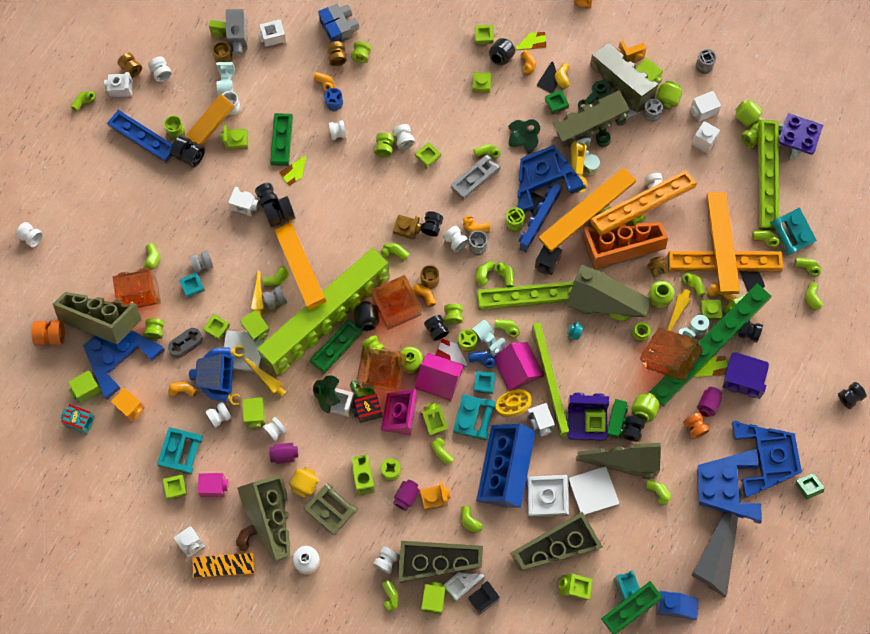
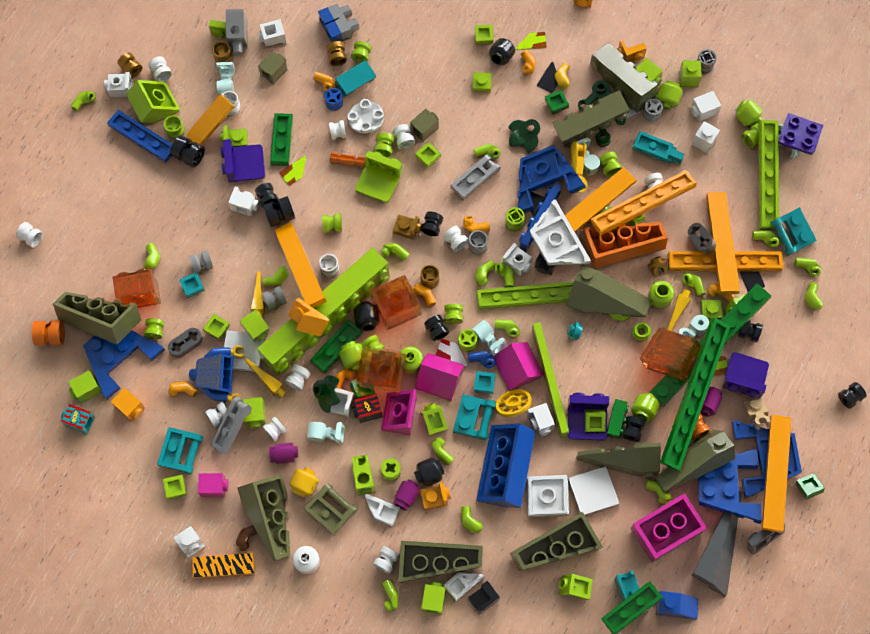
(152, 101): none -> lime slope
(230, 425): none -> light grey plate
(242, 162): none -> dark purple bracket
(273, 67): none -> olive brick
(297, 378): none -> white wheel
(308, 318): none -> light orange slope
(318, 432): none -> light aqua leg
(326, 262): none -> white wheel
(332, 223): none -> lime wheel
(343, 375): none -> light orange arm
(346, 159): none -> orange axle
(351, 355): none -> lime head
(354, 78): none -> teal hinge
(366, 117): none -> white dish
(379, 177): none -> lime bracket
(382, 511): none -> white tile
(424, 124): none -> olive brick
(429, 472): none -> black head
(518, 267): none -> white brick
(557, 239): none -> white wing
(610, 163): none -> lime wheel
(657, 148): none -> teal hinge
(668, 528): none -> dark pink brick
(690, 73): none -> lime brick
(695, 394): none -> green plate
(698, 241): none -> dark grey beam
(702, 457): none -> olive wedge
(757, 410): none -> tan plate
(760, 540): none -> dark grey plate
(776, 474): none -> light orange tile

